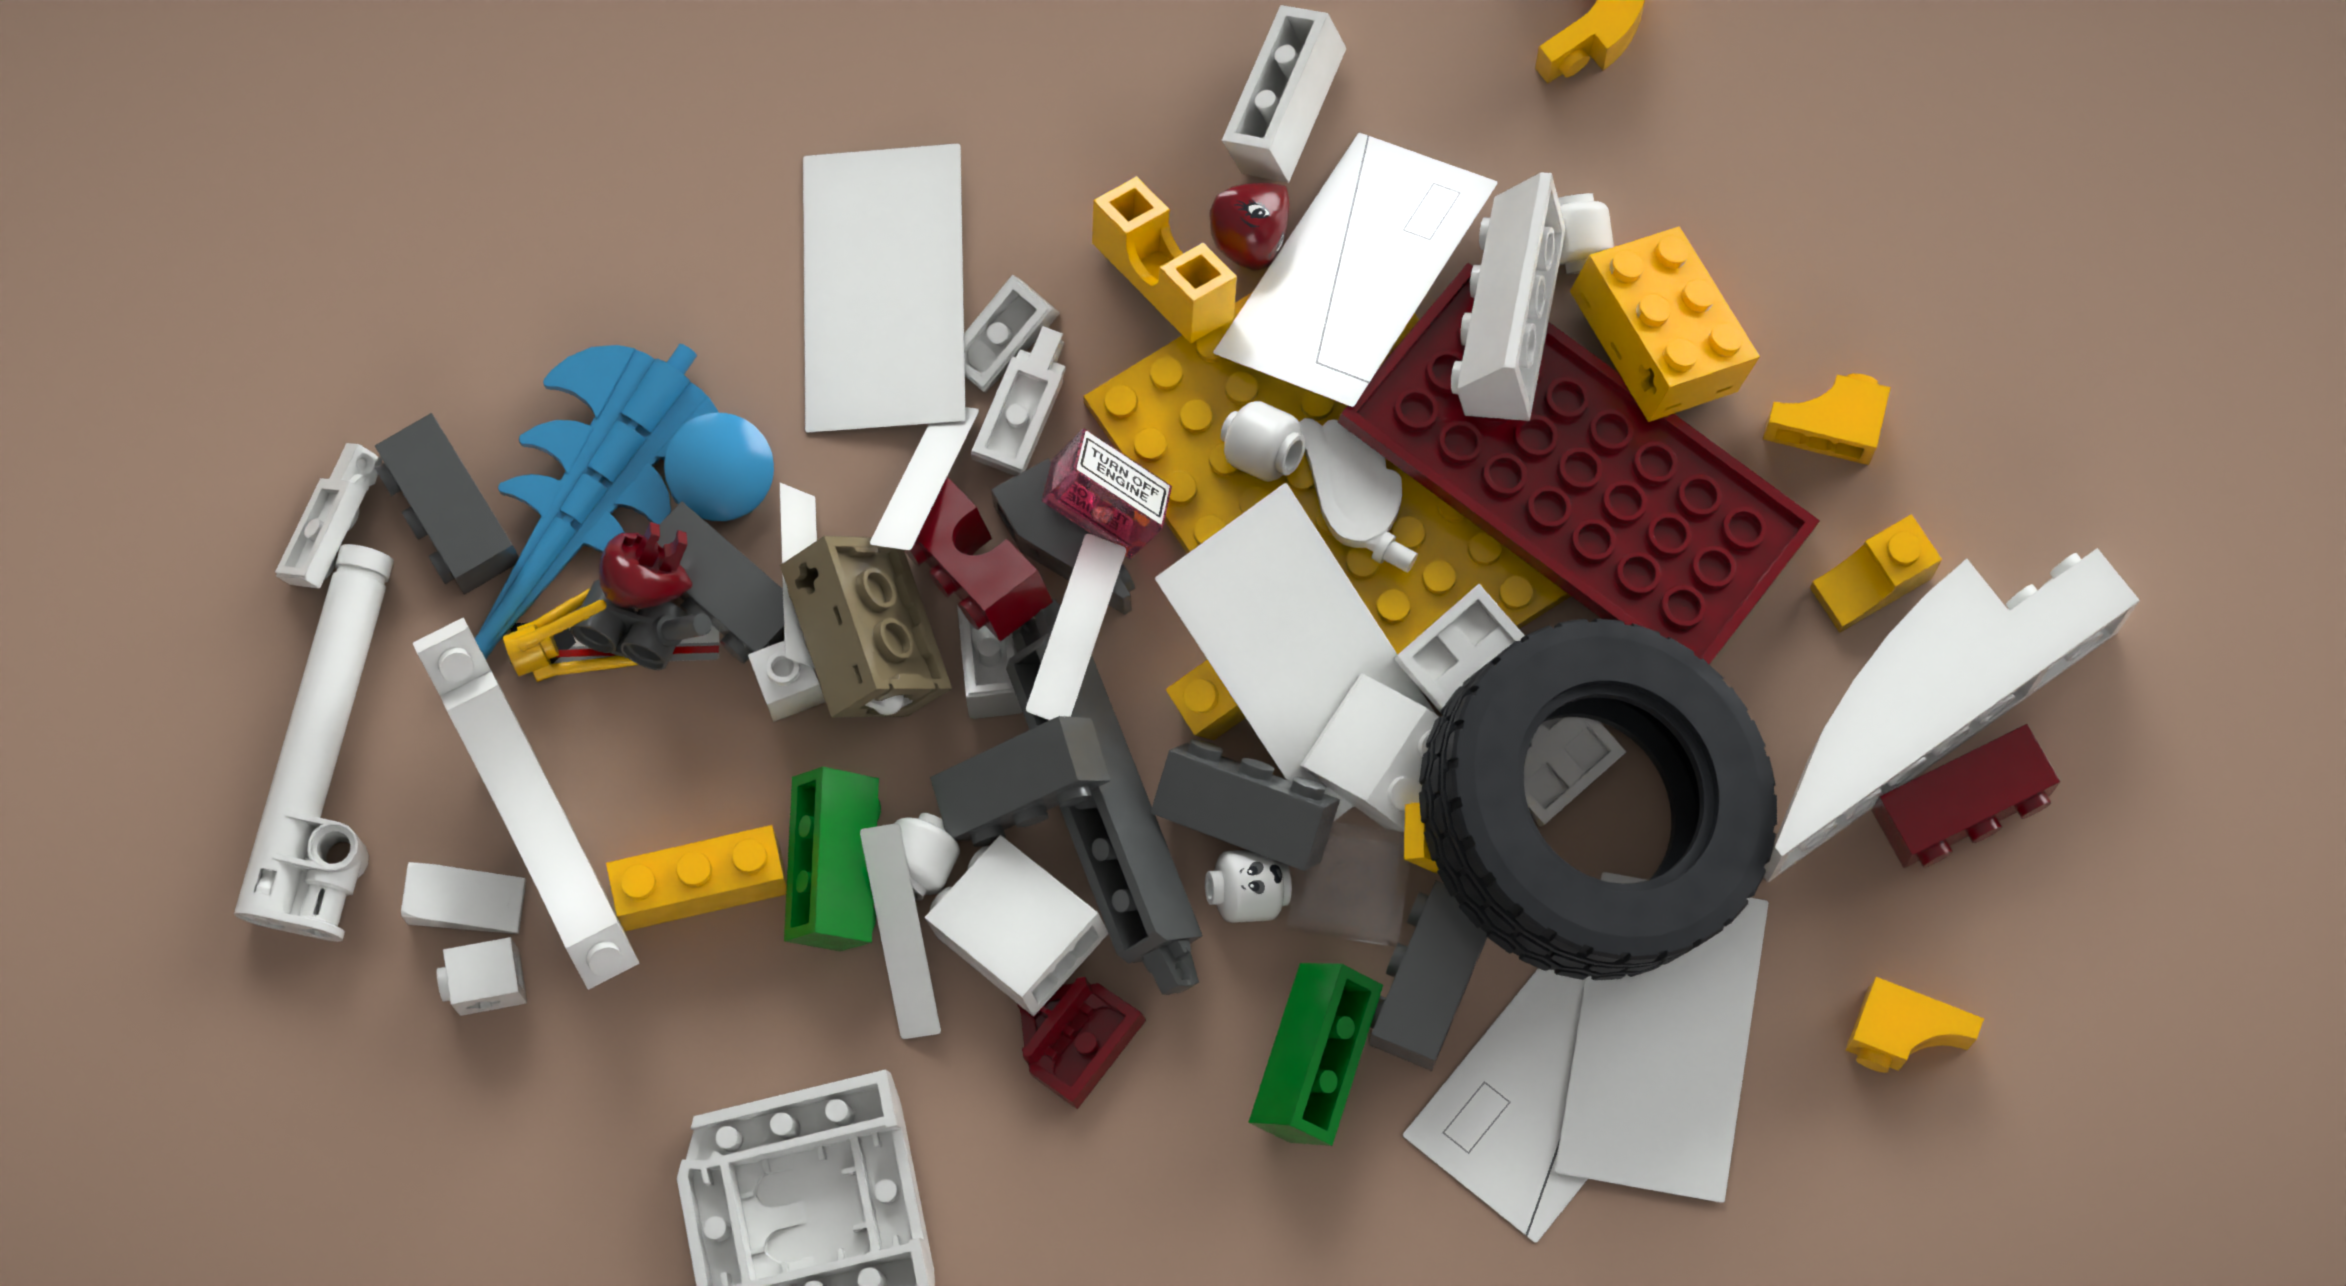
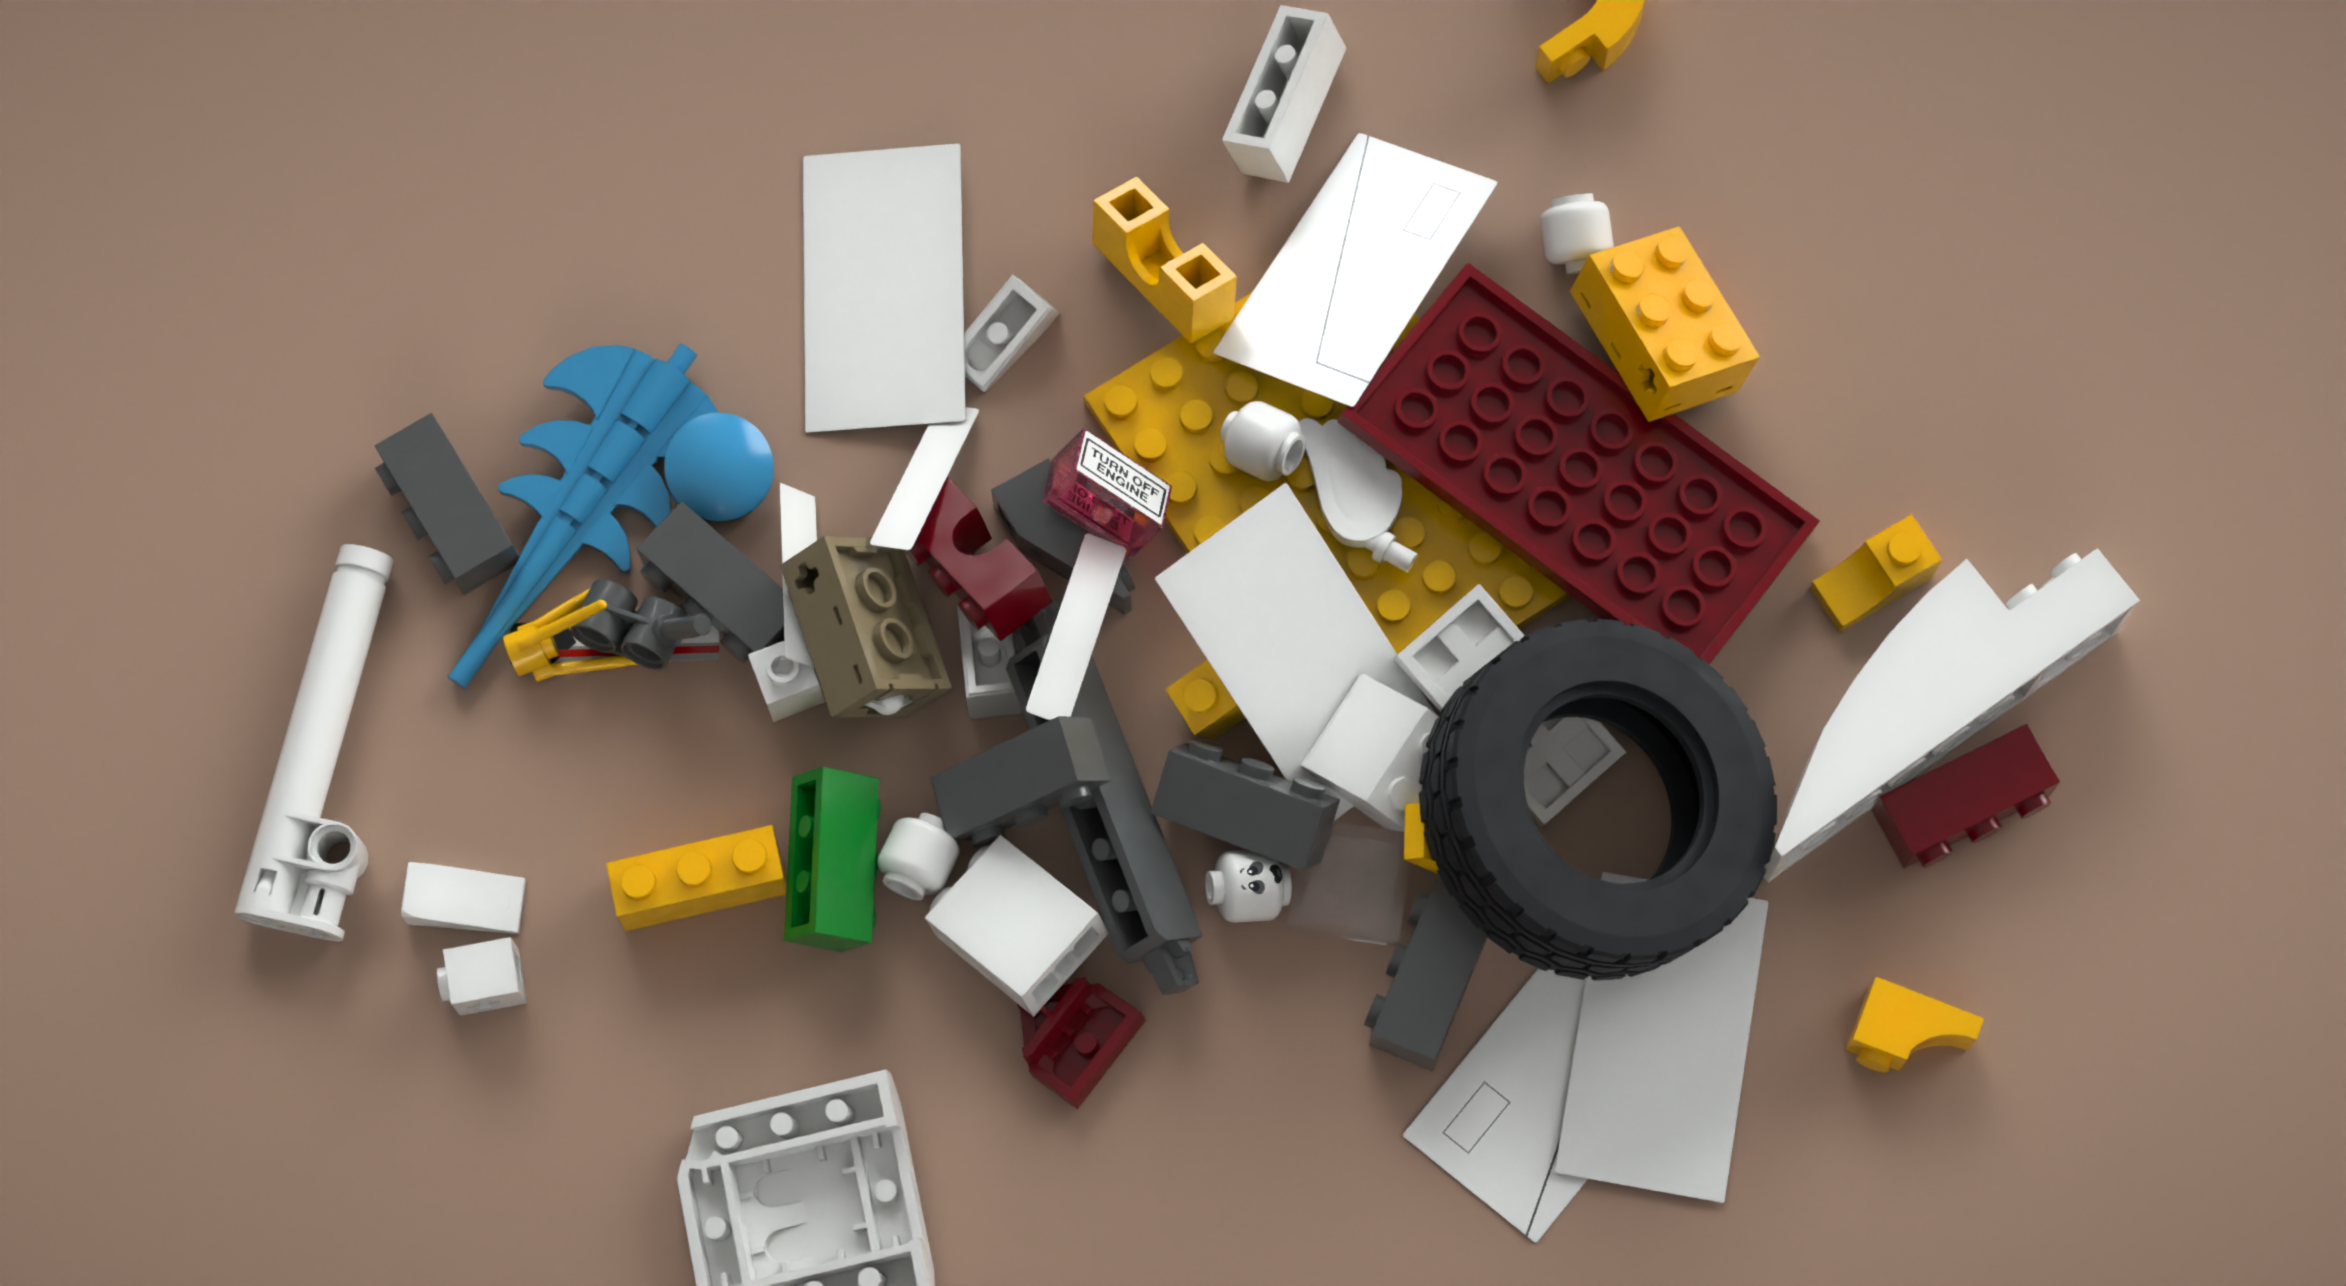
(327, 518): white hinge -> none
(526, 803): white arch -> none
(642, 573): dark red piece -> none
(900, 931): white sticker -> none
(1021, 406): white hinge -> none
(1250, 223): dark red piece -> none
(1316, 1053): green brick -> none
(1511, 302): white slope -> none
(1836, 424): yellow arch -> none

